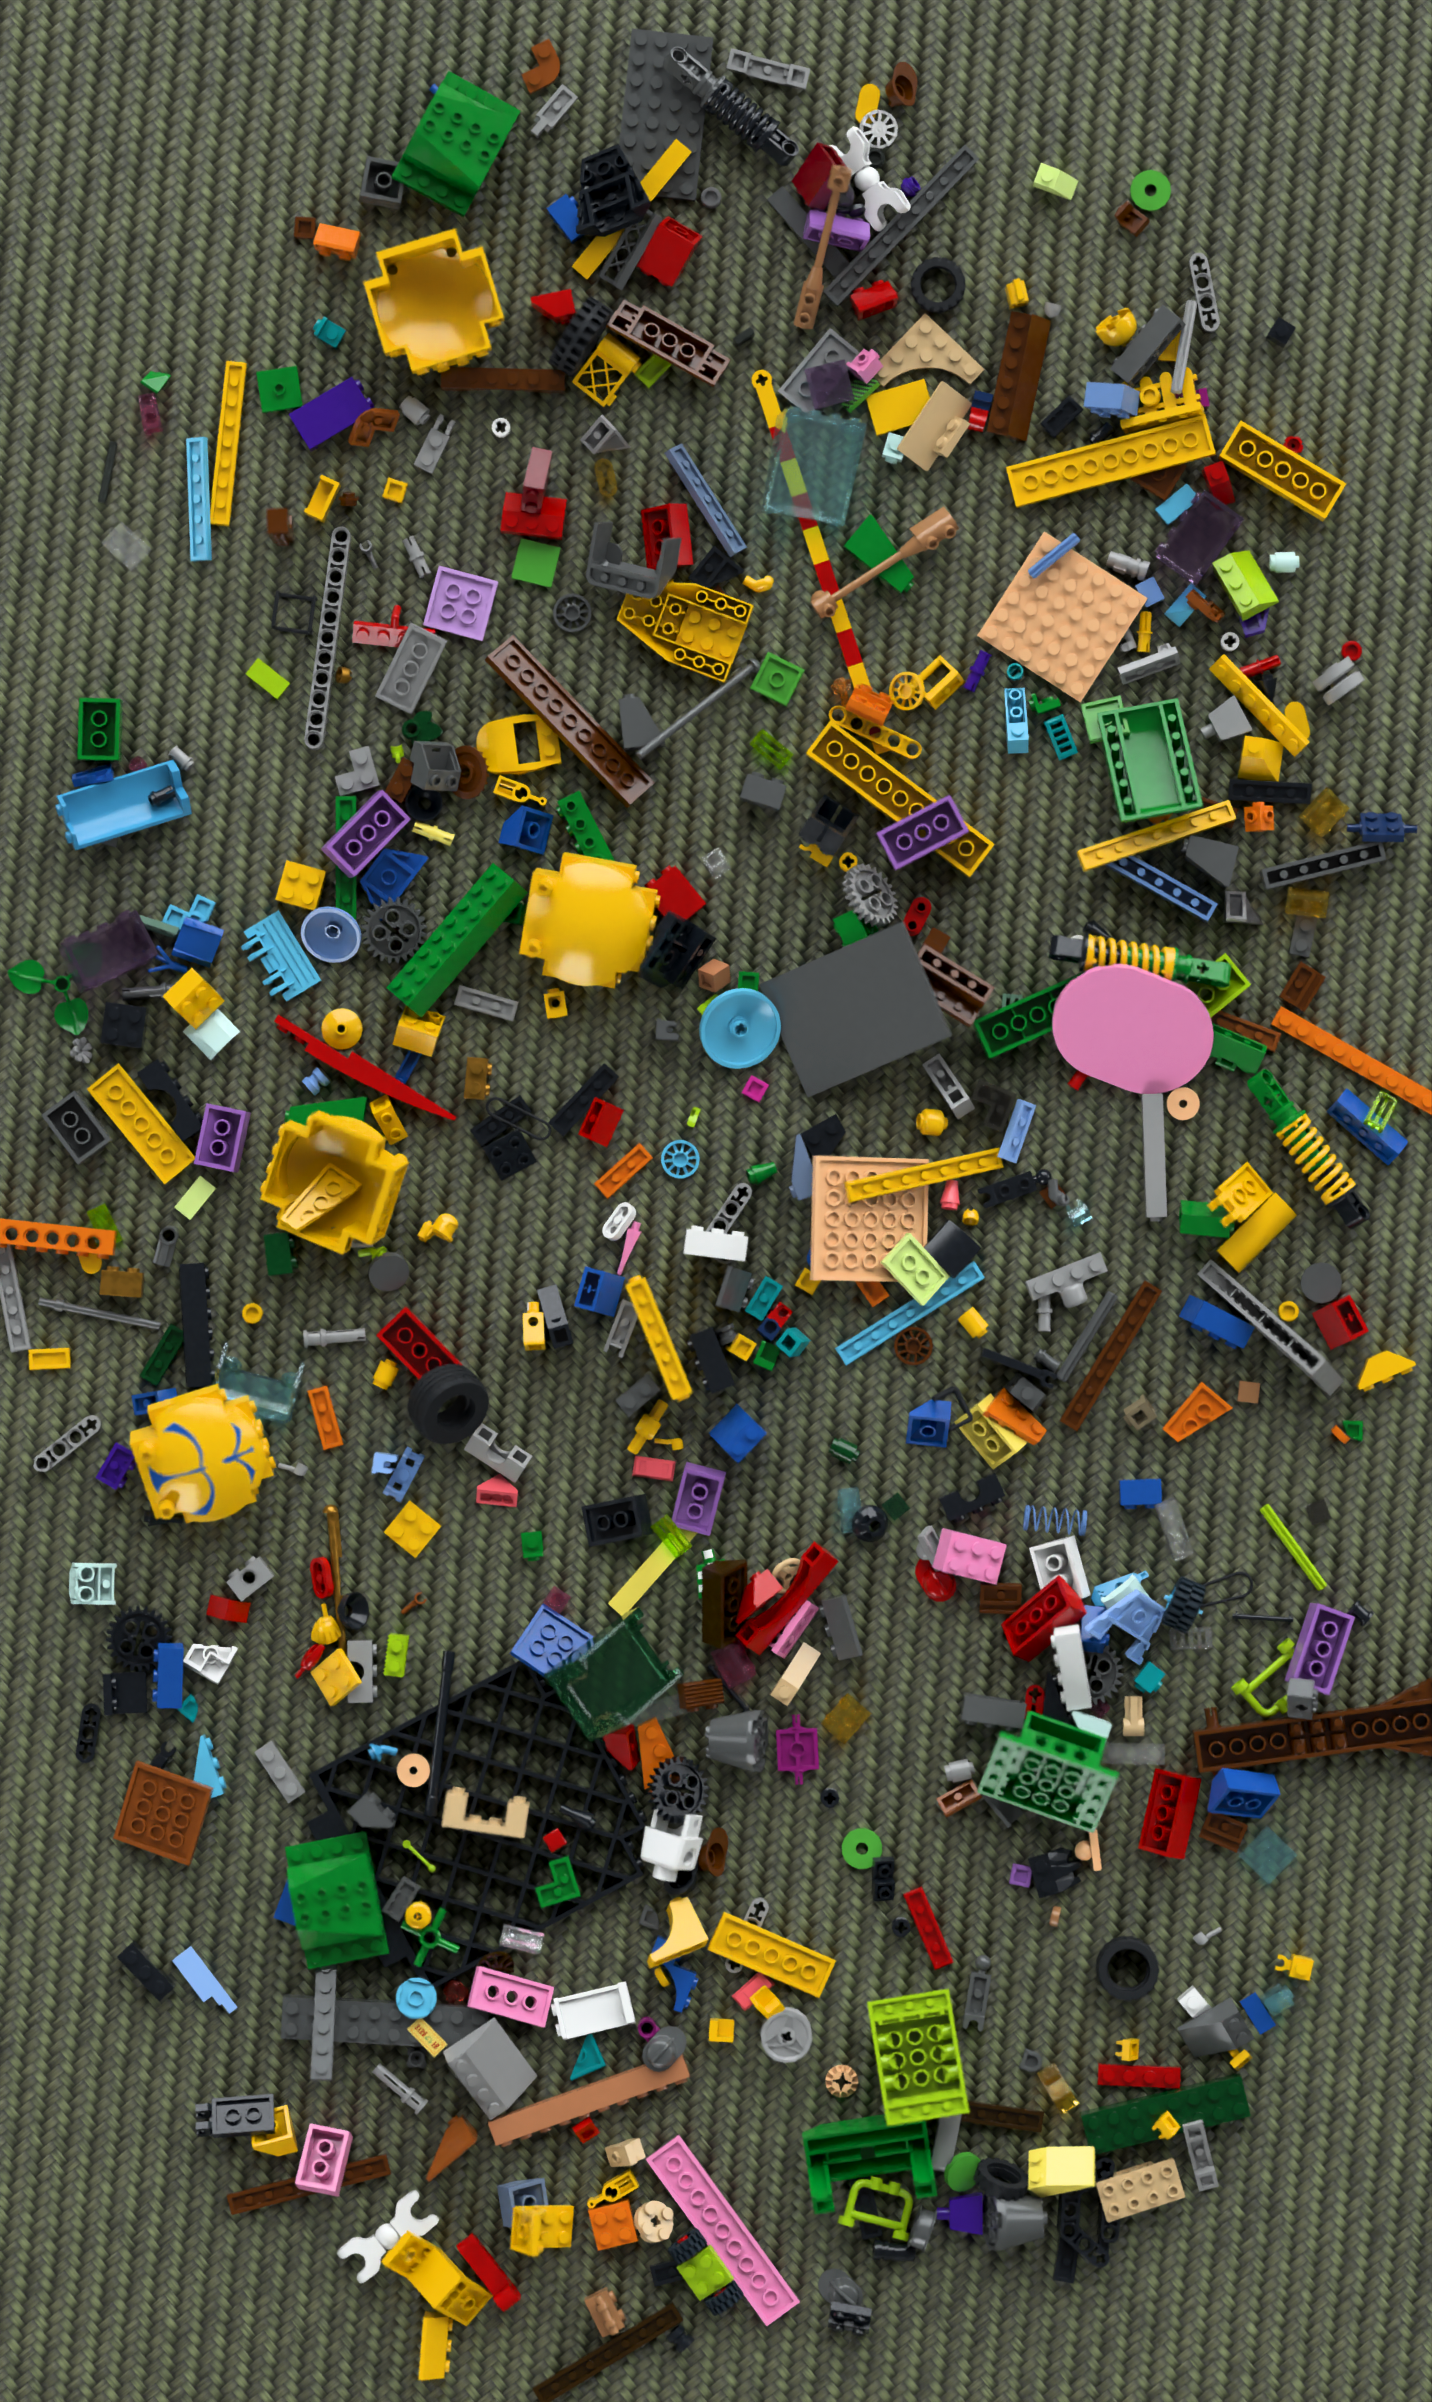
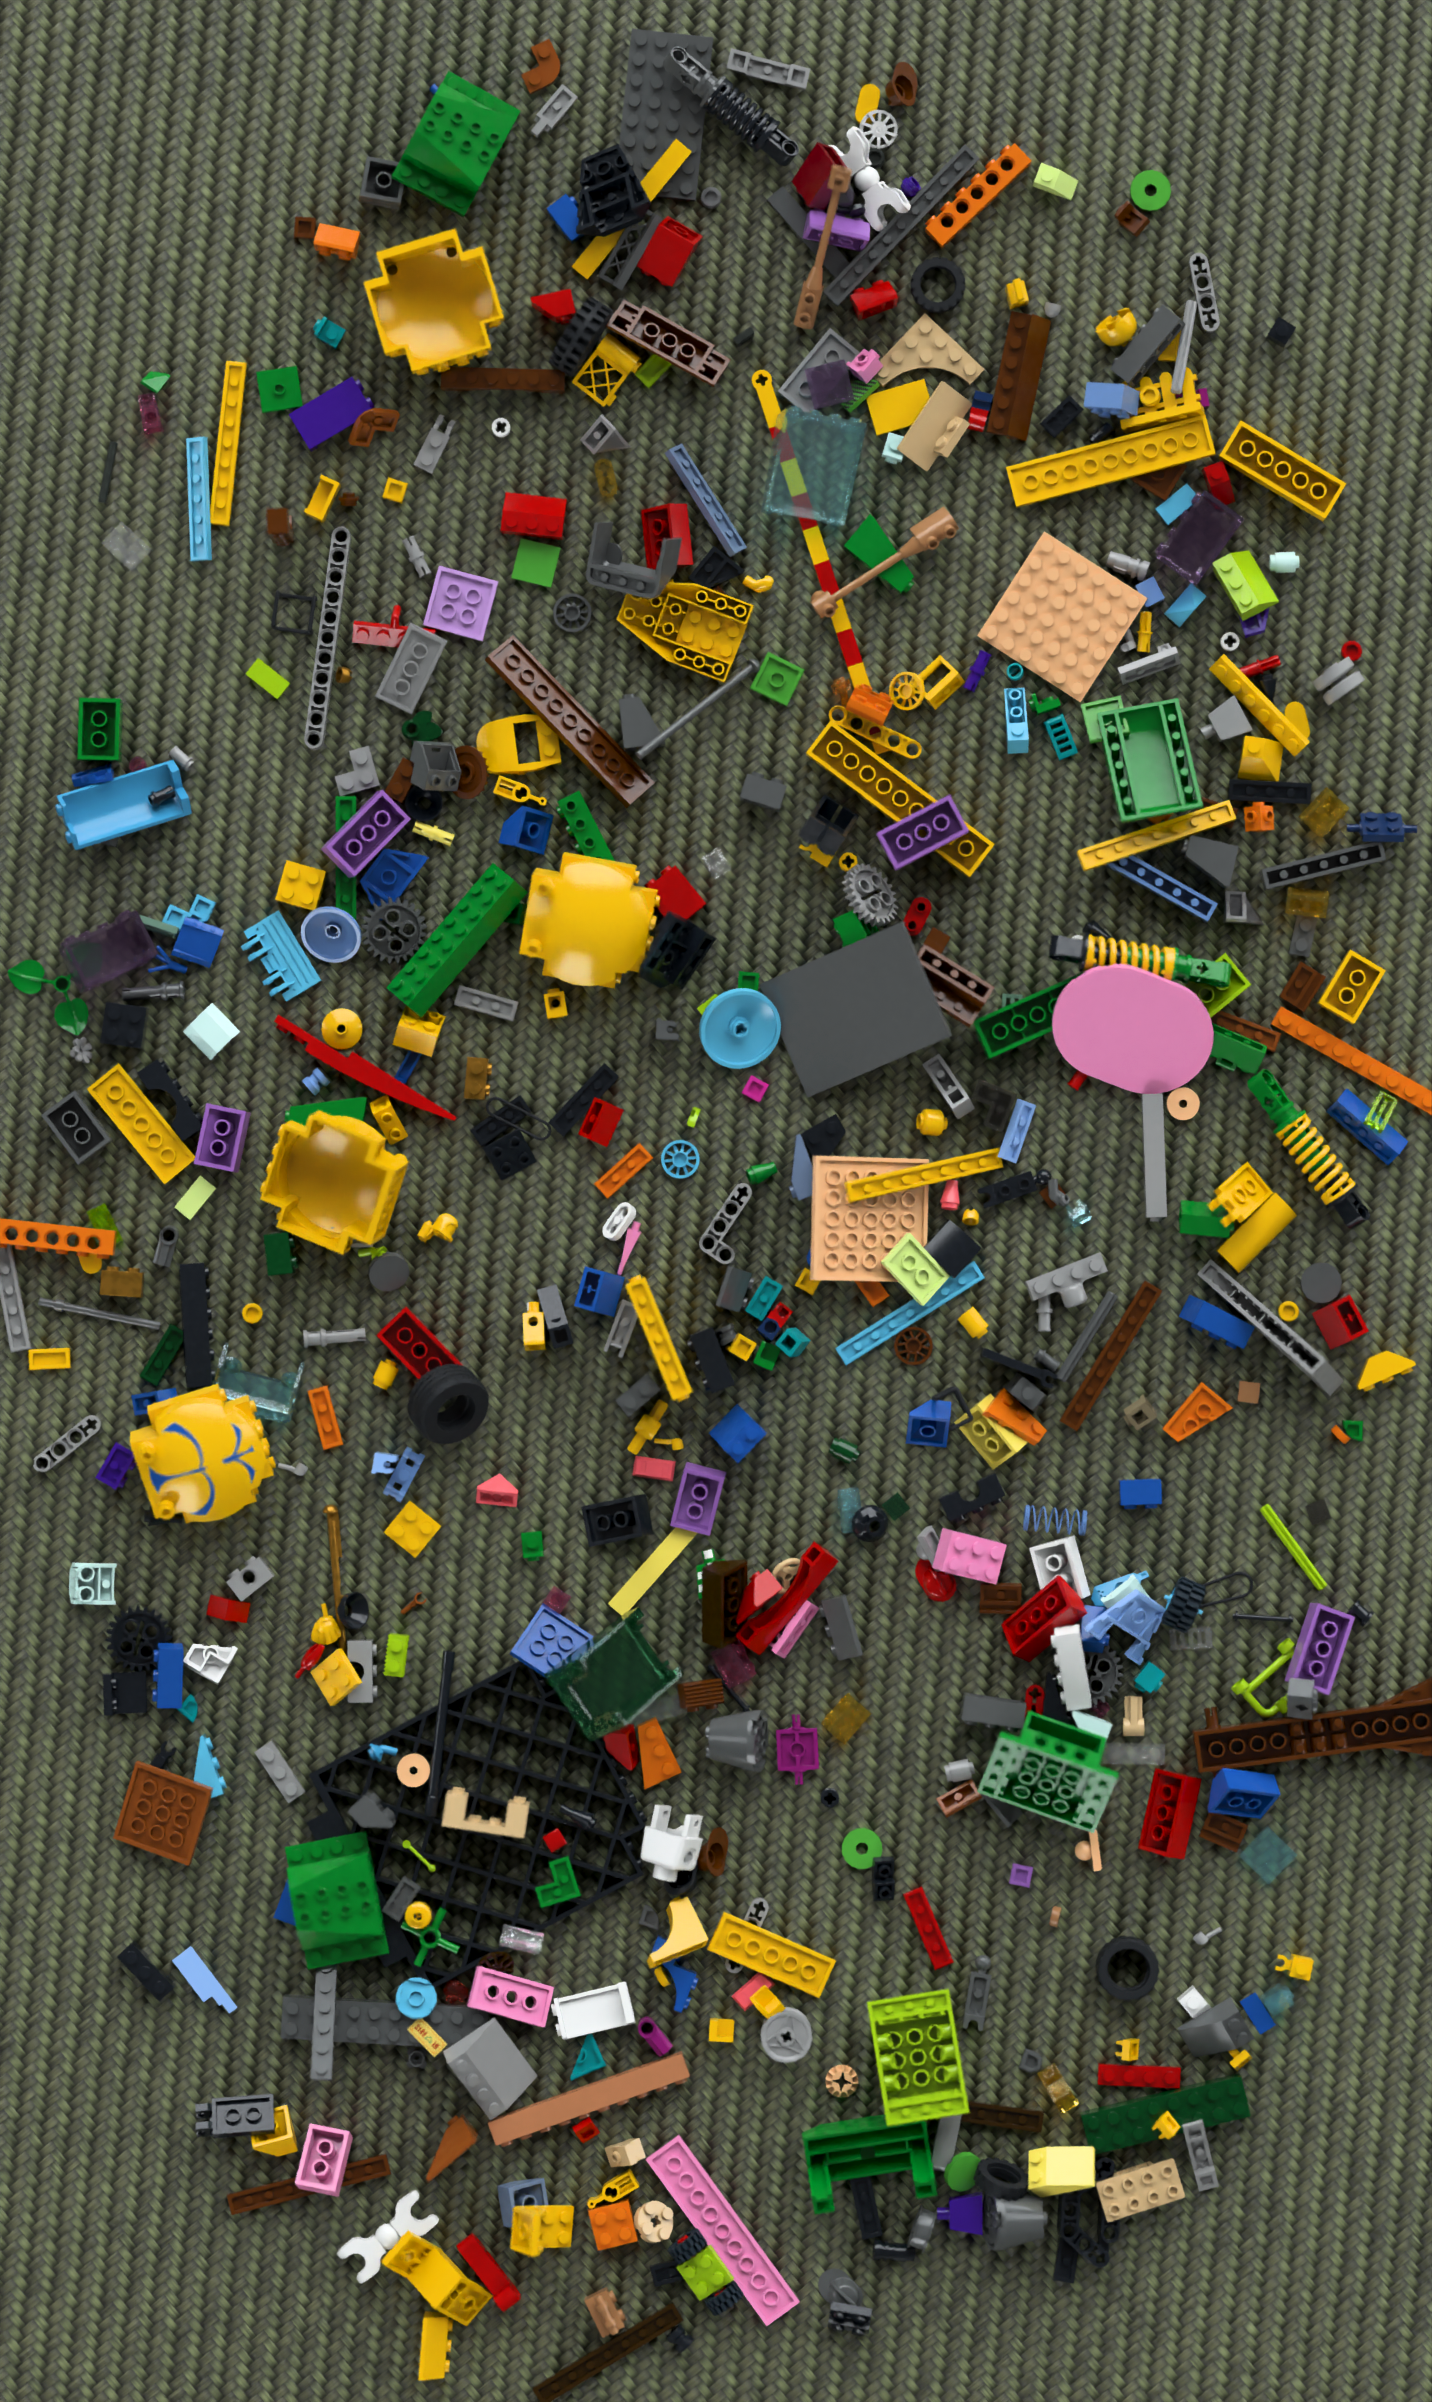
(96, 1718): black beam -> none
(193, 998): yellow brick -> none
(321, 1577): red plate -> none
(322, 1195): yellow wing -> none
(368, 552): flat silver hand -> none
(397, 752): lime hand -> none
(406, 2097): light grey pin -> none
(415, 410): light grey brick -> none
(508, 1463): light grey arch -> none
(536, 480): brick -> none
(664, 2048): dark grey piece -> none
(673, 1534): clear neon green tile -> none
(681, 1771): black gear -> none
(714, 975): nougat panel -> none
(716, 1243): white brick -> none
(772, 750): clear neon green tile -> none
(795, 1674): tan slope -> none
(876, 2184): lime bar -> none
(896, 1923): black bush -> none
(944, 235): none -> orange brick
(1054, 555): medium blue axle -> none
(1054, 1871): black plate -> none
(1174, 1529): clear plate -> none
(1209, 609): dark orange plate -> none
(1296, 441): red plate -> none
(1351, 987): none -> yellow brick

